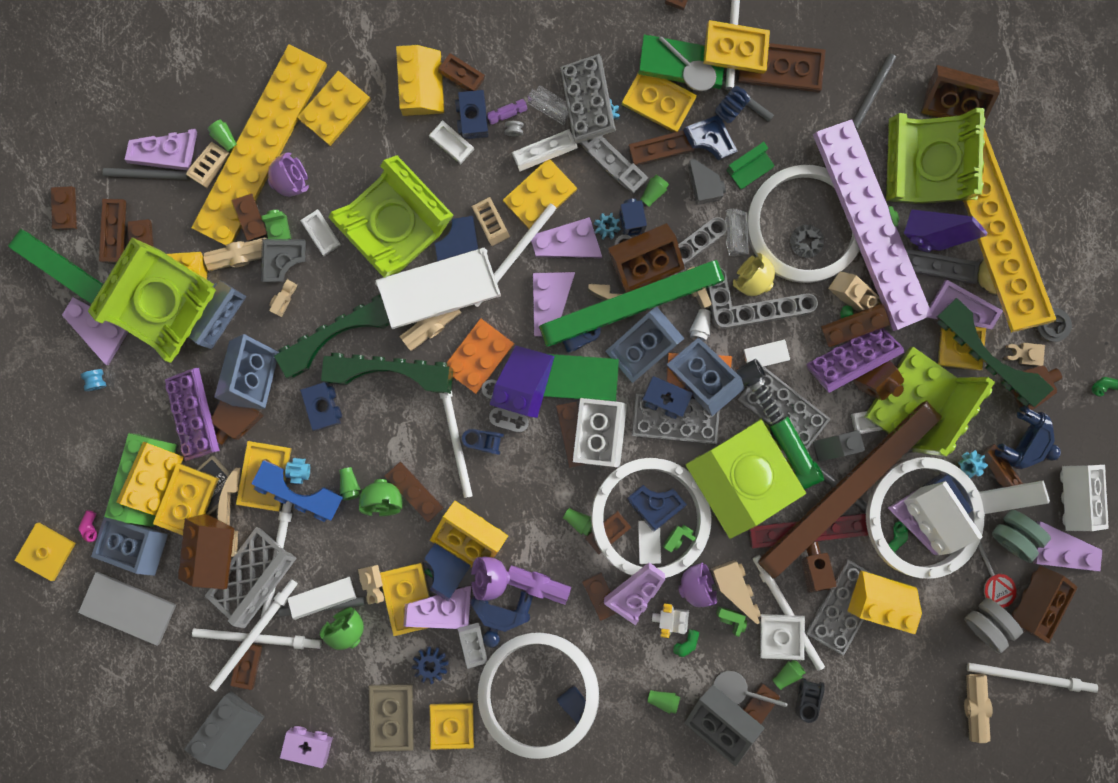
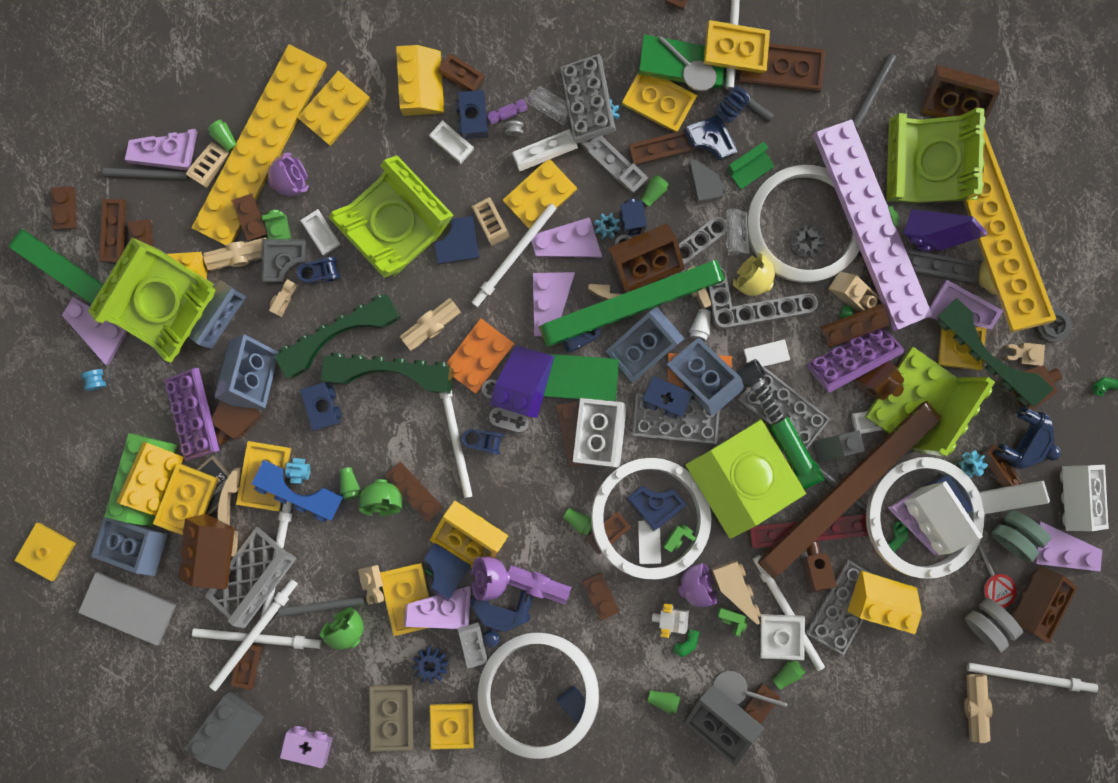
(86, 526): dark pink arm -> none
(320, 271): none -> dark blue piece
(321, 598): white tile -> none
(438, 288): white door -> none
(634, 594): lavender wing -> none
(809, 698): black piece -> none

